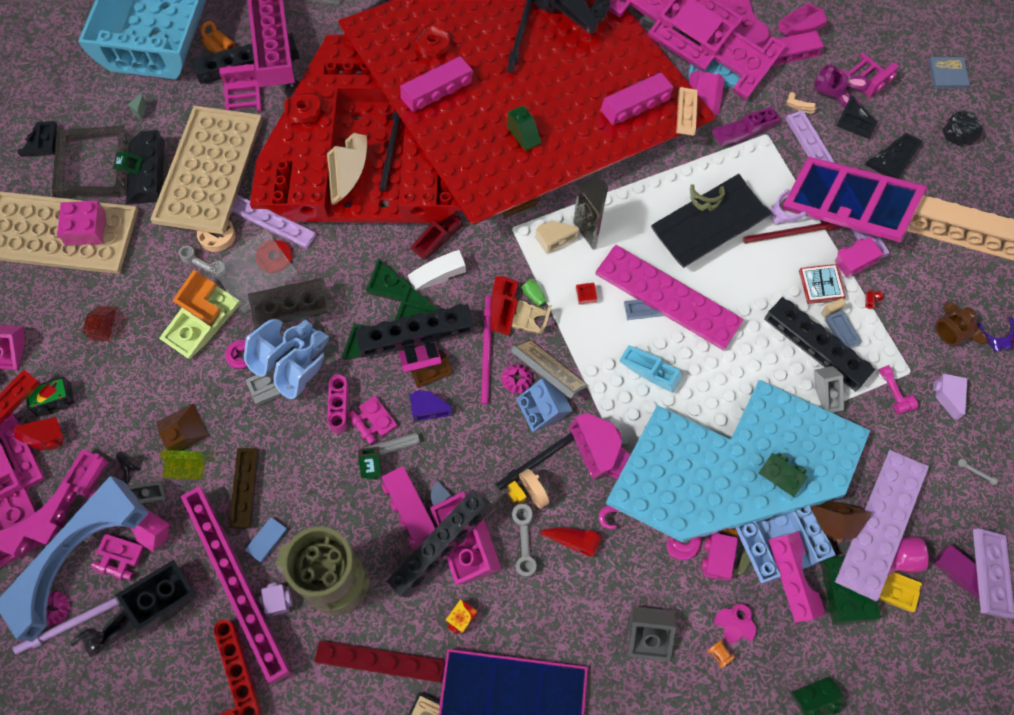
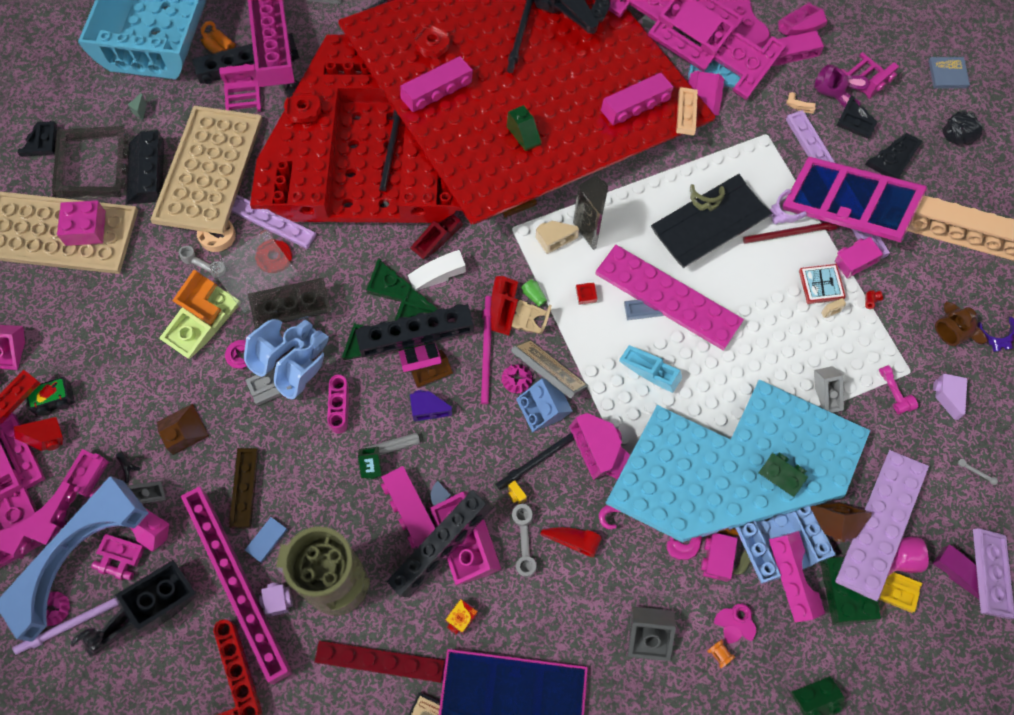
(99, 323): clear red slope -> none
(127, 163): dark green brick -> none
(182, 464): clear neon green panel -> none
(346, 166): tan slope -> none
(377, 416): dark pink plate -> none
(534, 488): light nougat piece -> none
(748, 127): magenta slope -> none
(821, 353): black brick -> none
(843, 329): sand blue tile -> none

